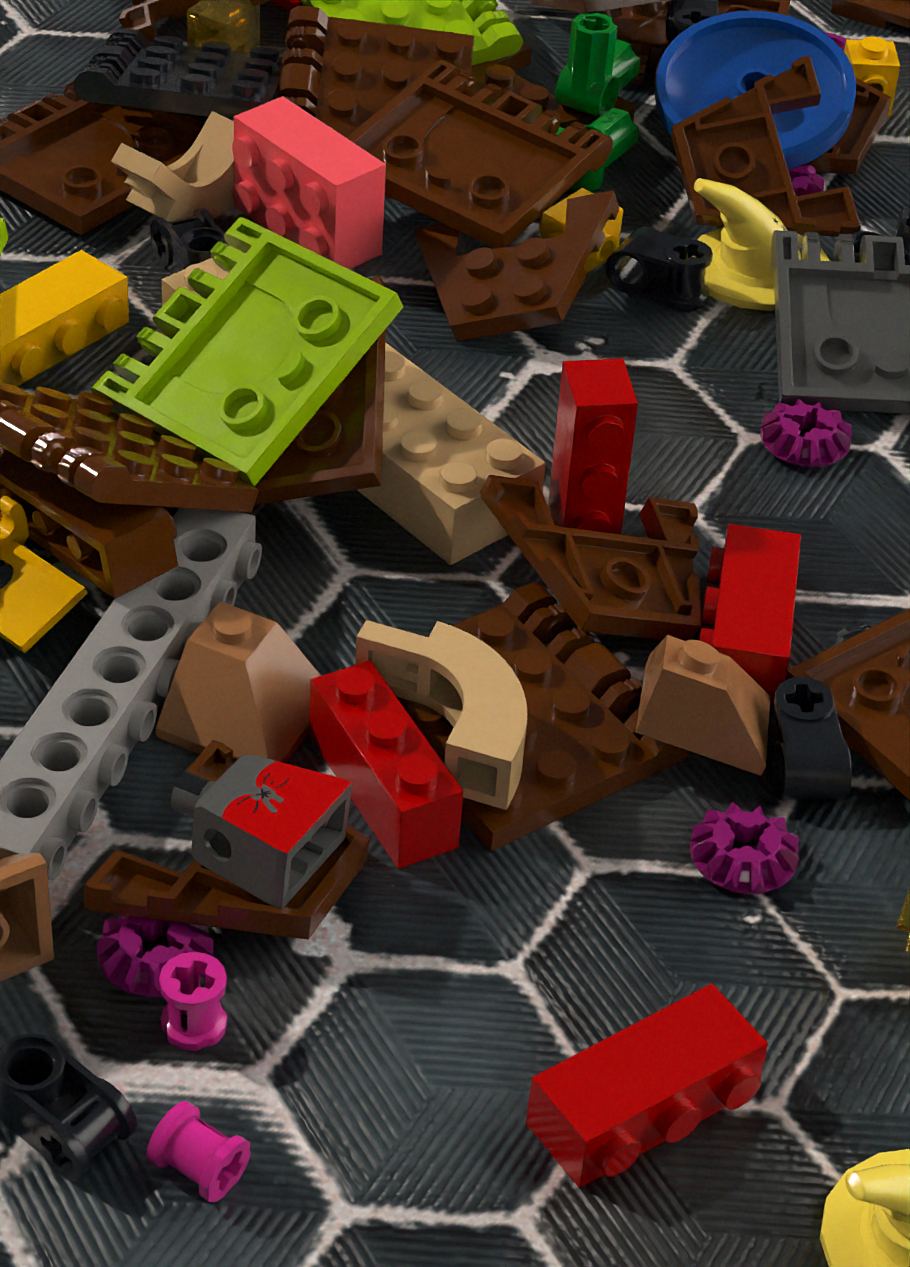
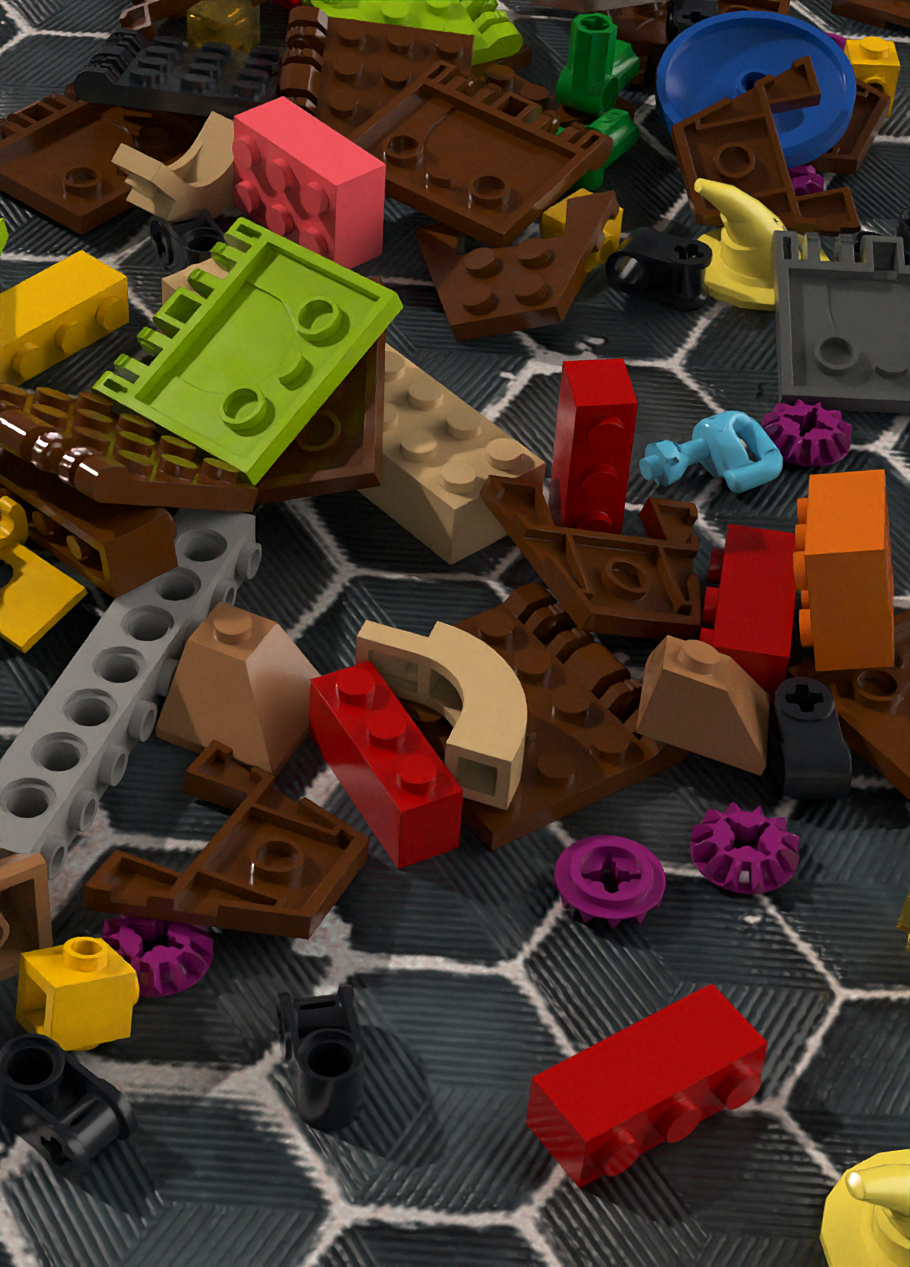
(77, 993): none -> yellow brick
(184, 996): dark pink bush -> none
(198, 1151): dark pink bush -> none
(264, 823): dark grey torso -> none
(323, 1056): none -> black piece
(631, 866): none -> magenta gear
(719, 451): none -> medium azure piece
(845, 571): none -> orange brick

